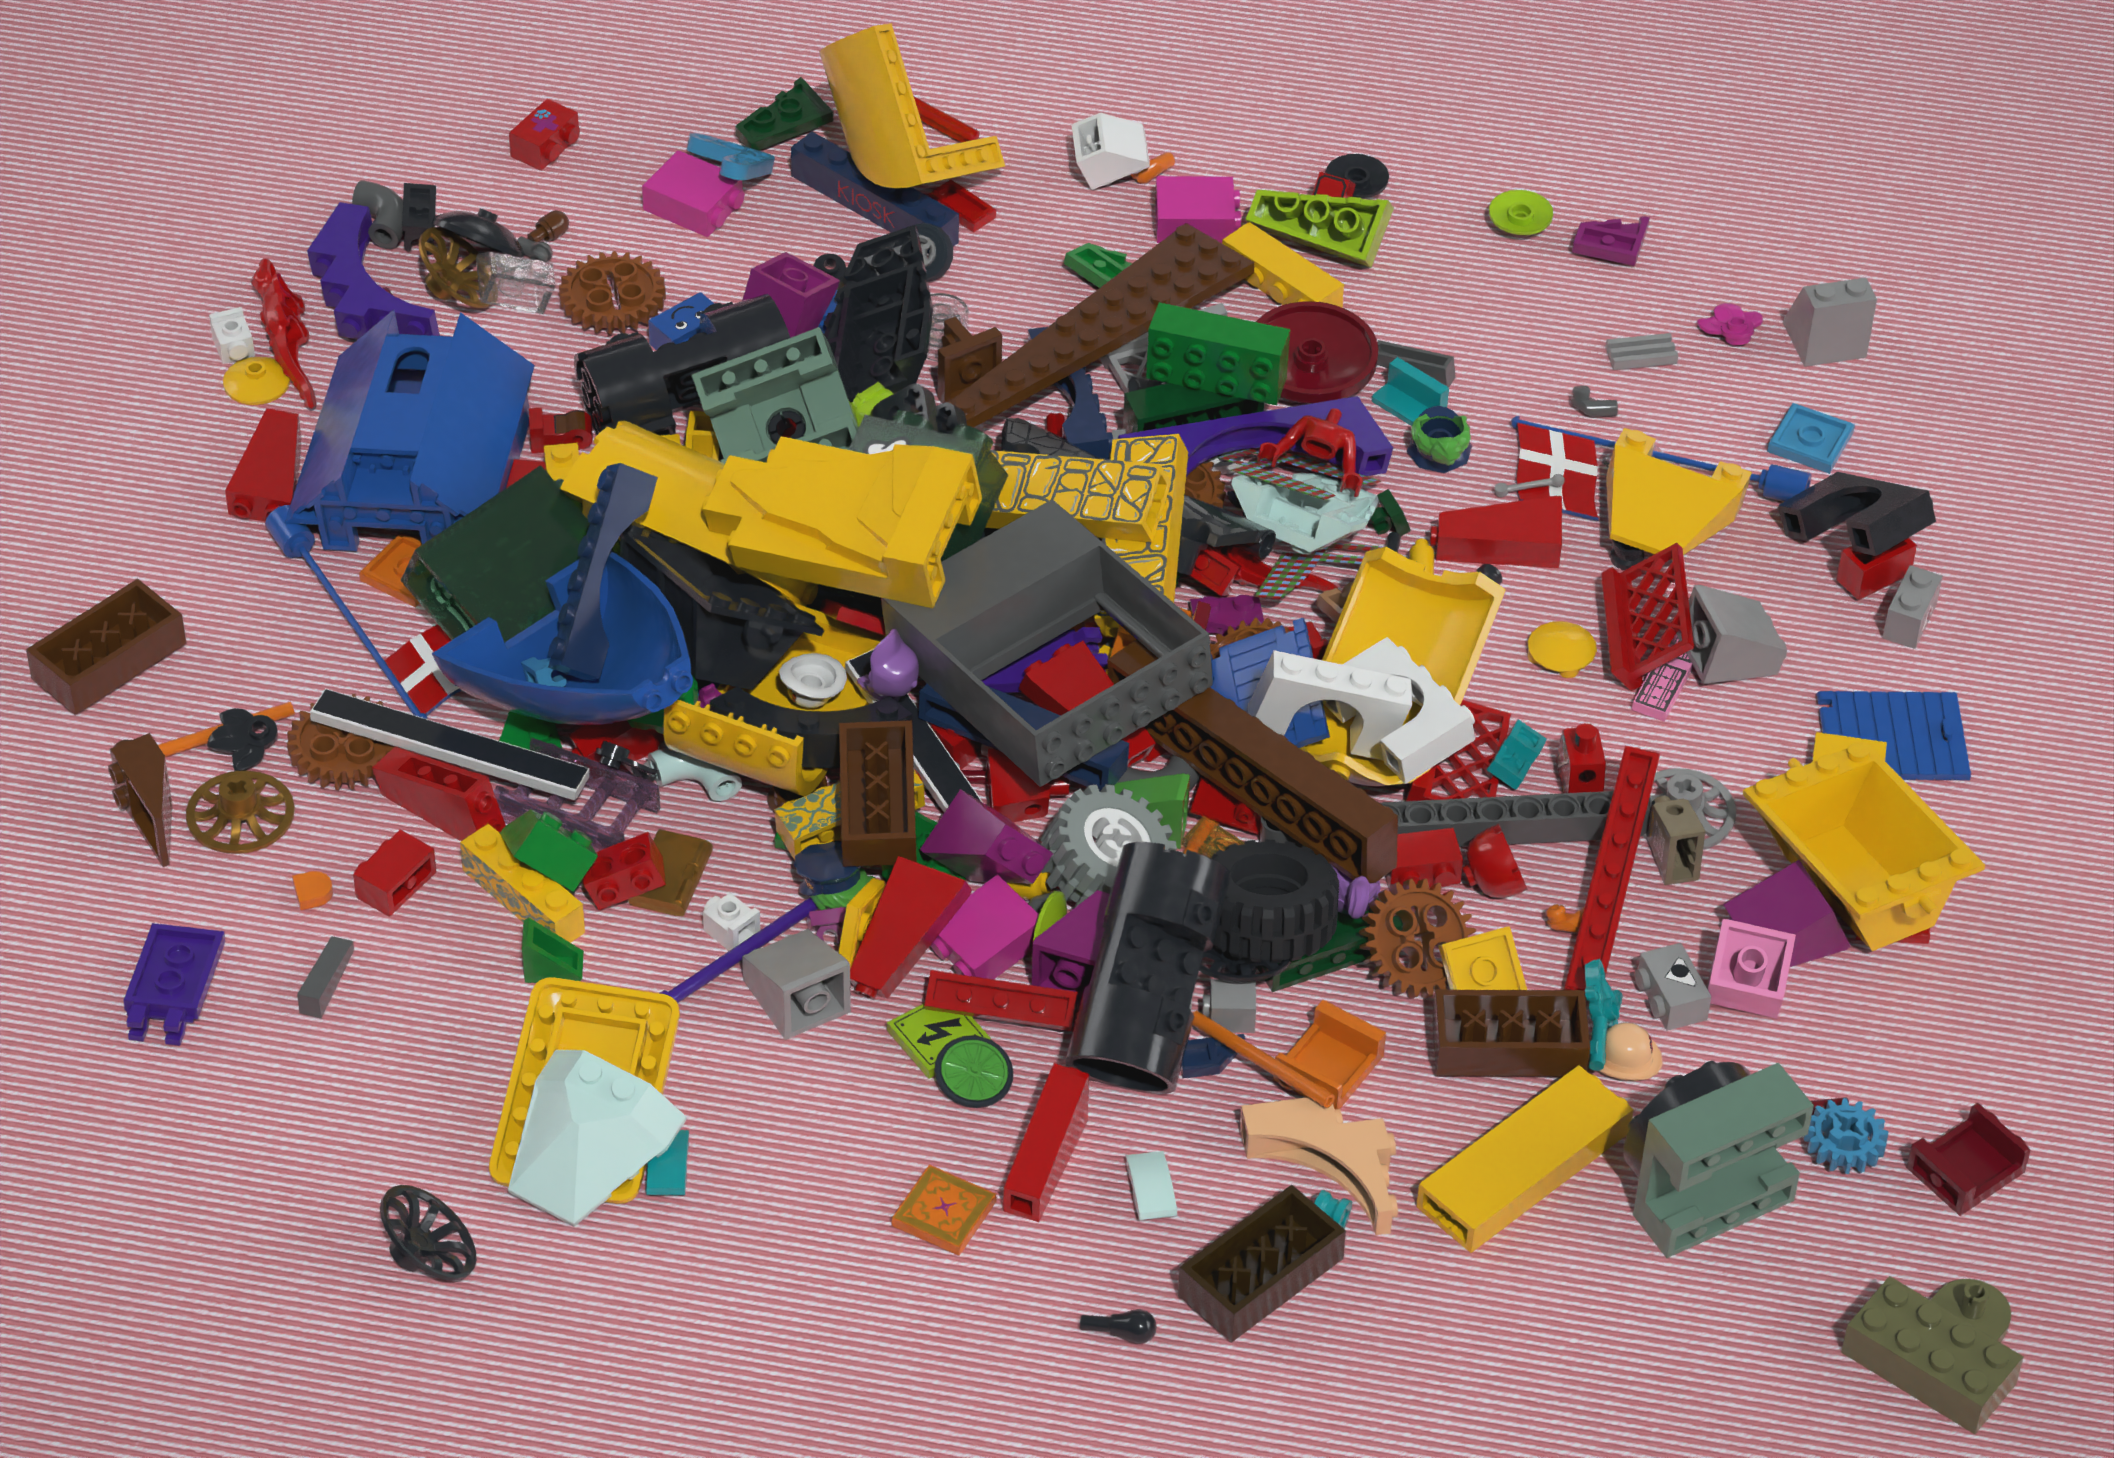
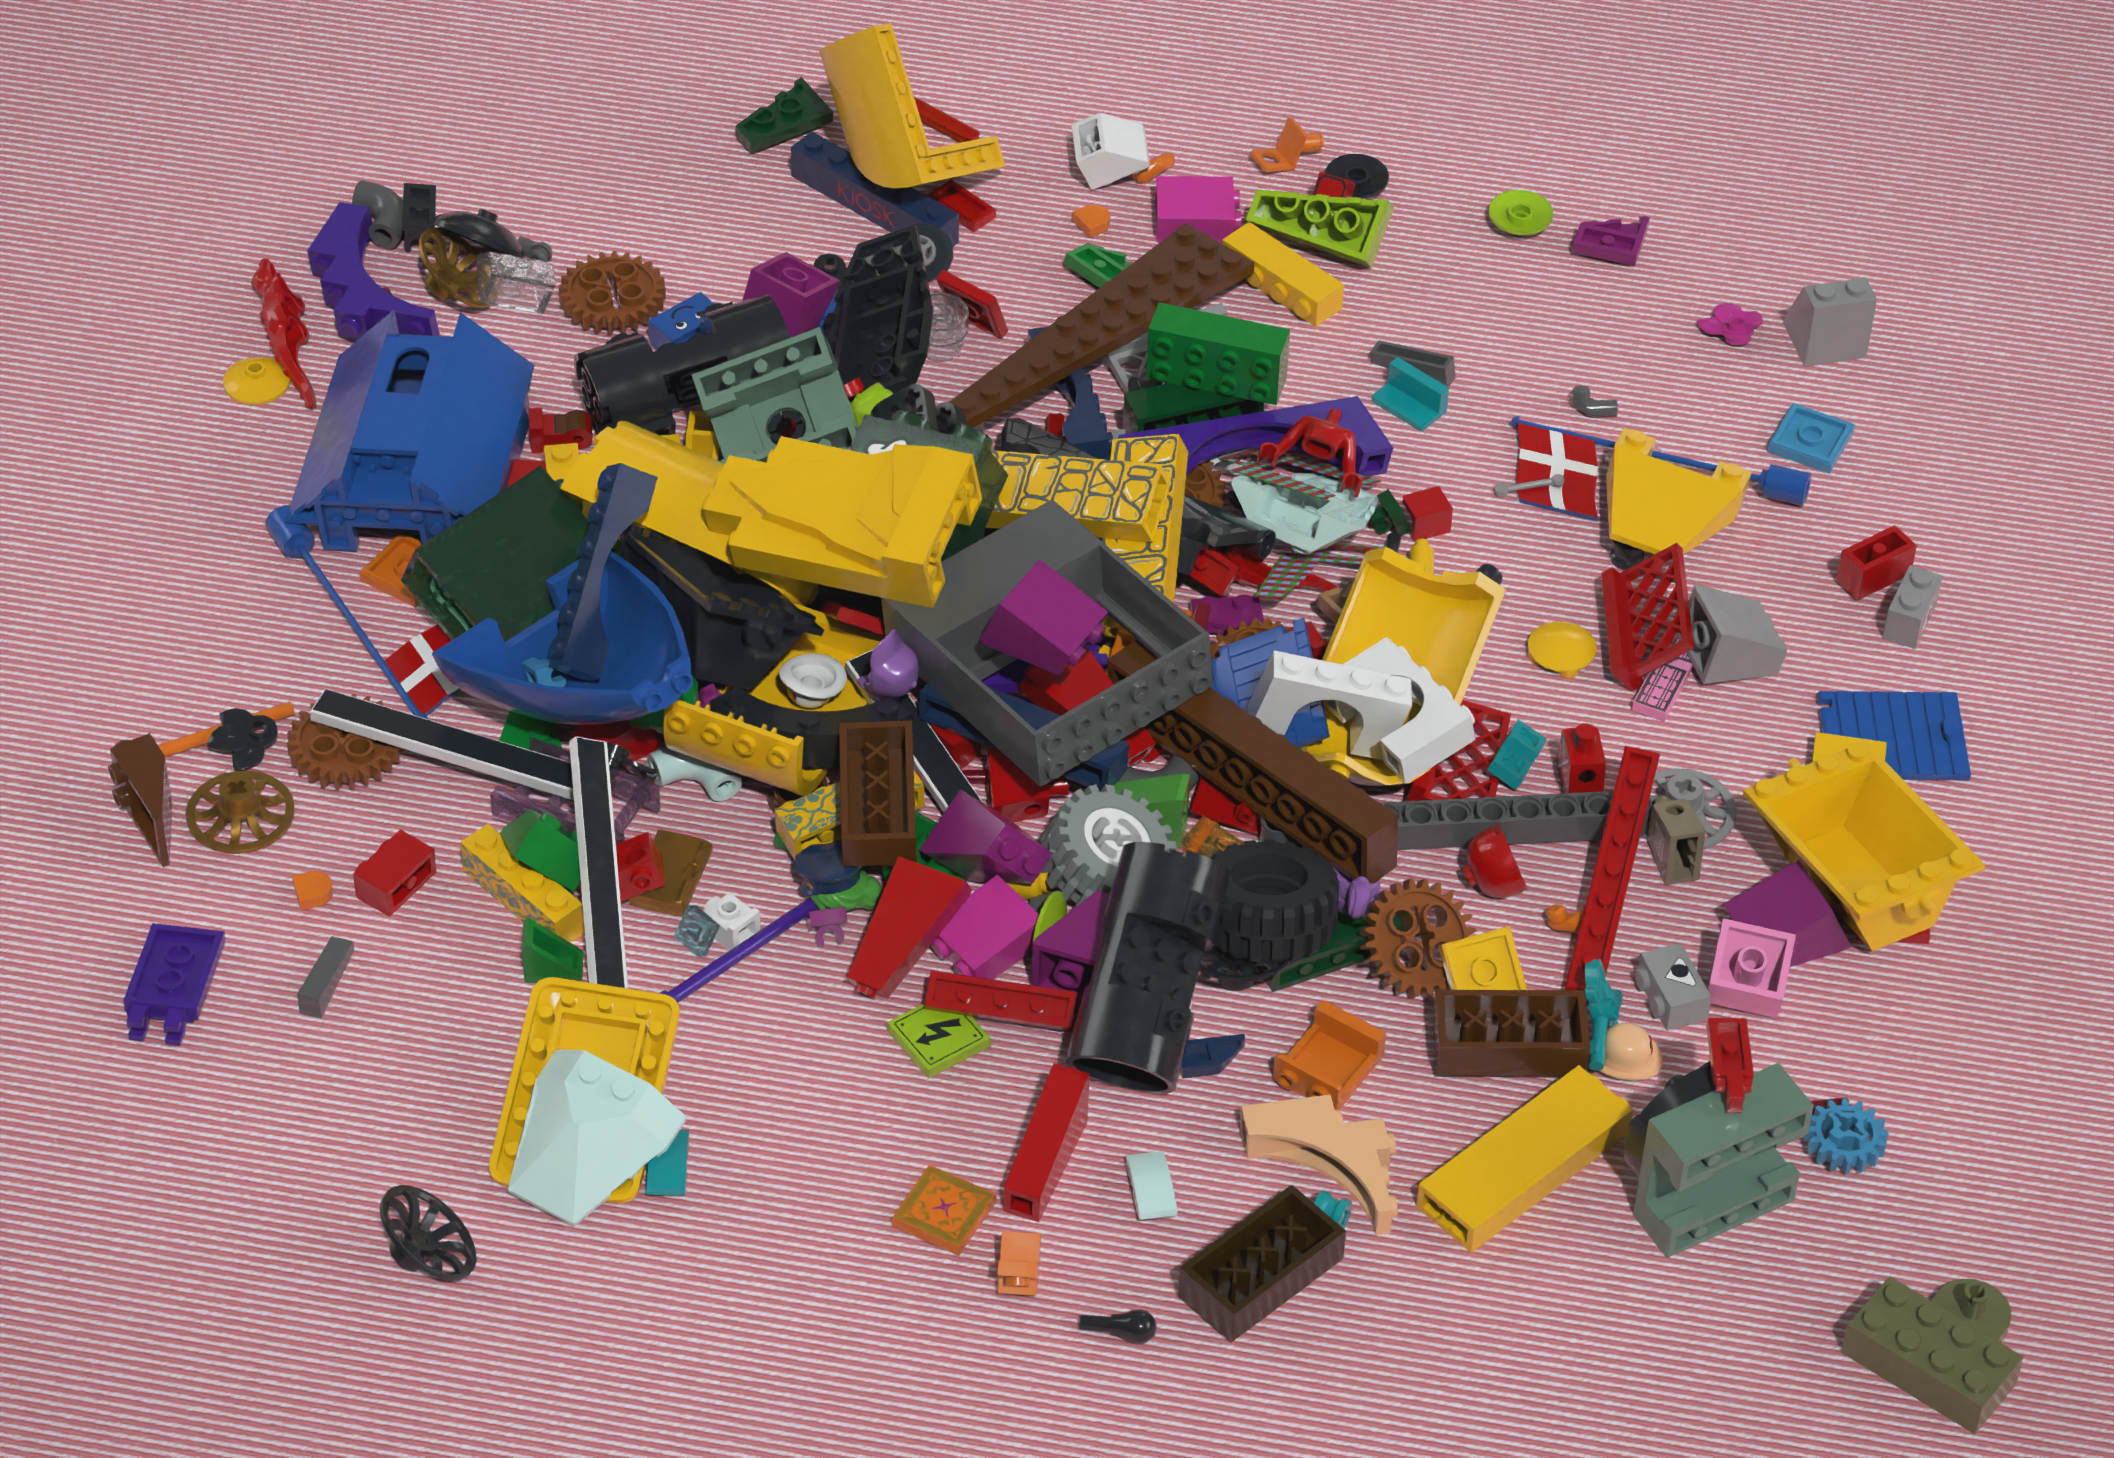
(106, 646): reddish brown brick -> none
(231, 335): white brick -> none
(267, 468): red slope -> none
(439, 792): red slope -> none
(544, 134): red brick -> none
(550, 227): reddish brown cylinder -> none
(598, 862): none -> black tile
(692, 194): dark pink brick -> none
(697, 930): none -> clear light blue tile
(737, 160): dark azure beam -> none
(799, 982): light grey slope -> none
(854, 387): none -> red tile
(858, 917): yellow tile -> none
(965, 357): reddish brown bracket -> none
(974, 1071): bright green wheel -> none
(982, 306): none -> red tile
(1019, 1263): none -> orange brick
(1045, 621): none -> magenta slope
(1092, 219): none -> orange tile
(1232, 1005): light grey brick -> none
(1263, 1060): orange piece -> none
(1289, 147): none -> orange bracket
(1329, 351): dark red dish -> none
(1427, 856): red brick -> none
(1429, 513): none -> red panel
(1440, 440): piece -> none
(1502, 534): red slope -> none
(1641, 351): light grey tile -> none
(1730, 1060): none -> red hinge
(1874, 511): black arch -> none
(1970, 1160): dark red panel -> none

